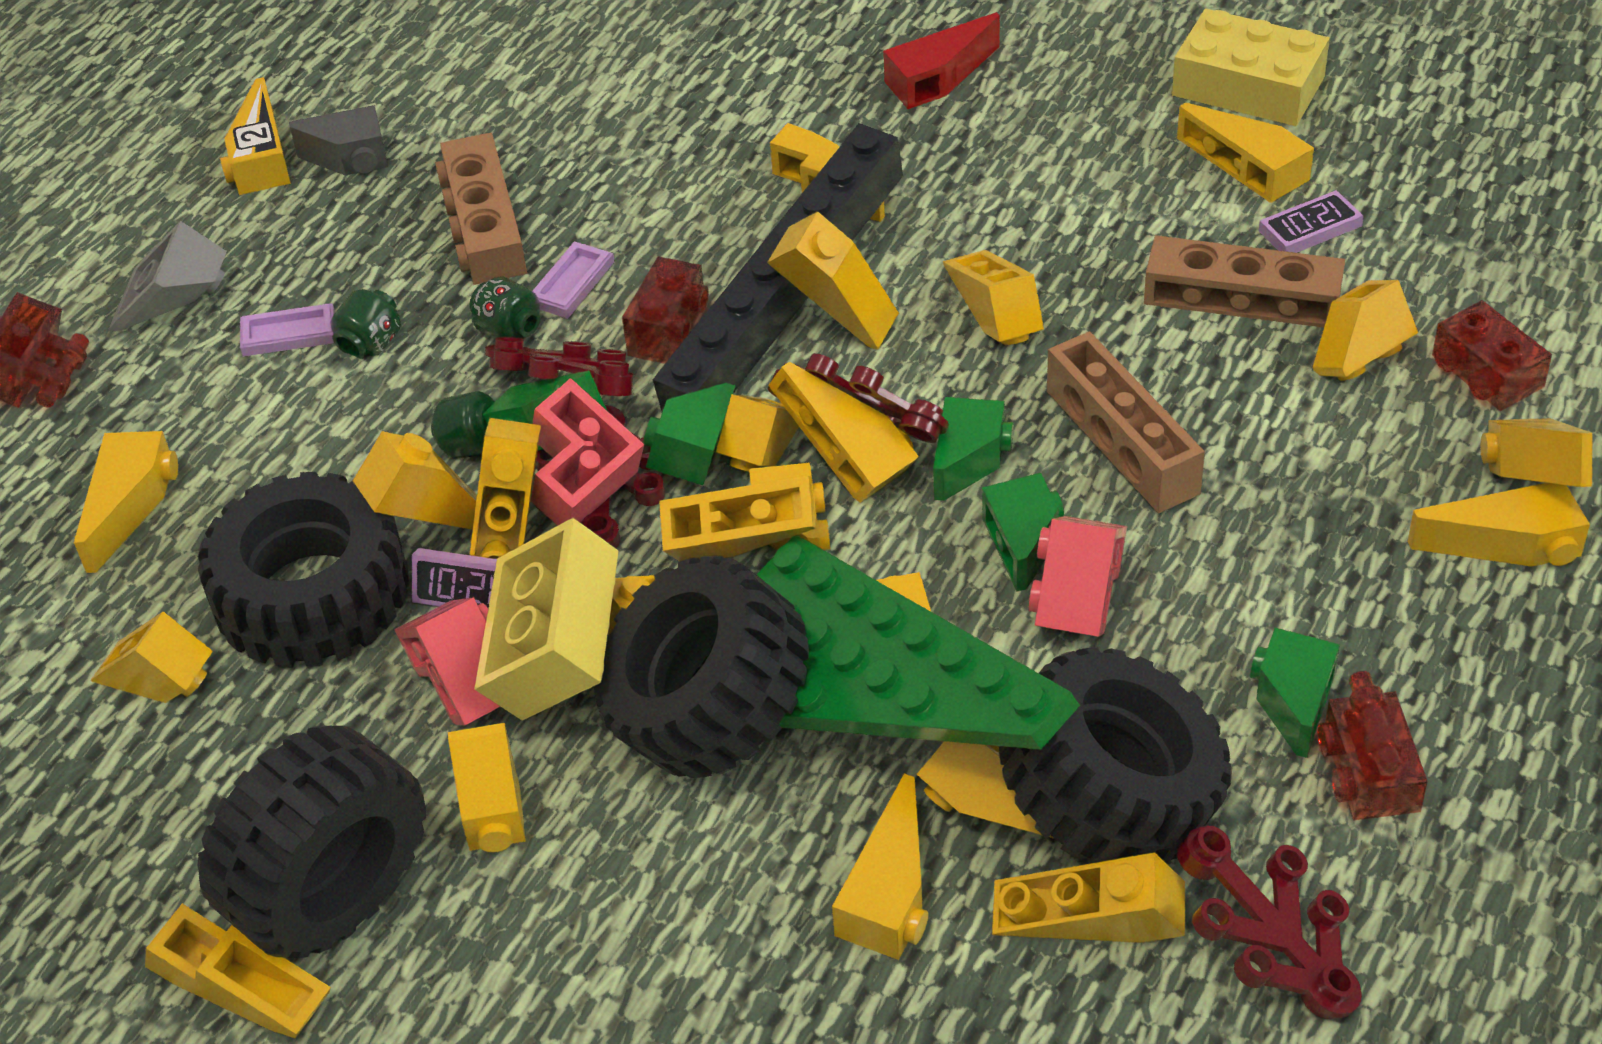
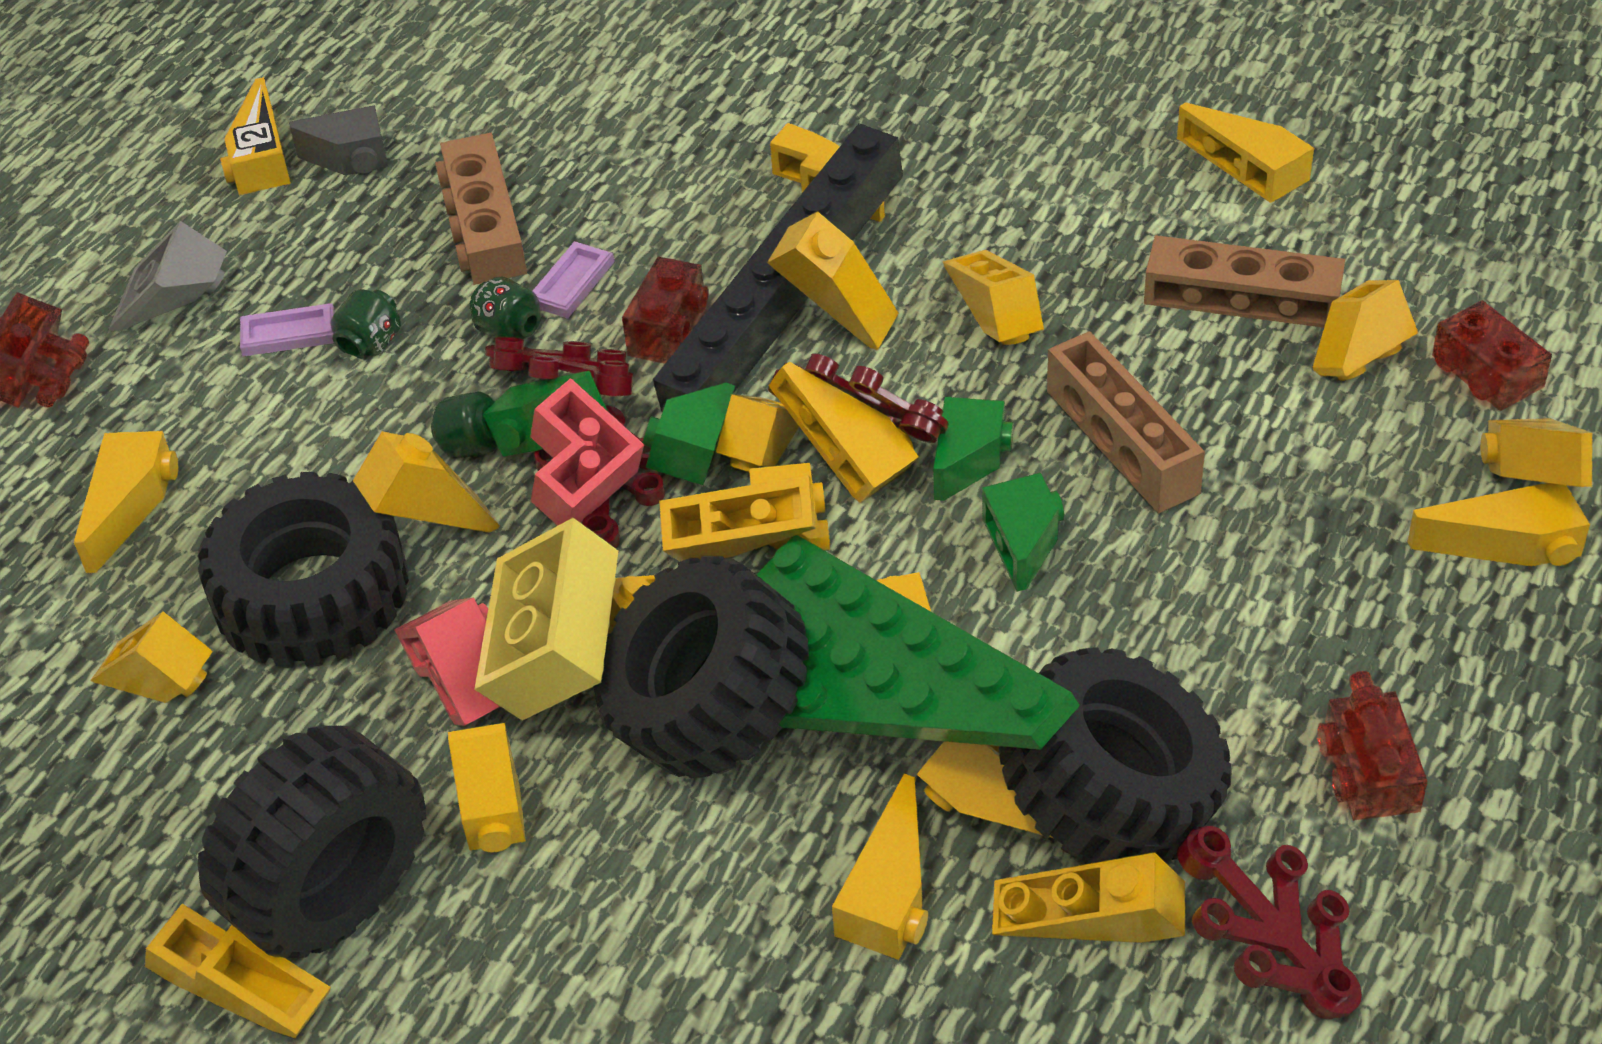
(450, 576): tile -> none
(504, 487): yellow slope -> none
(941, 61): red slope -> none
(1077, 574): coral brick -> none
(1250, 66): light yellow brick -> none
(1295, 684): green slope -> none
(1311, 223): tile -> none

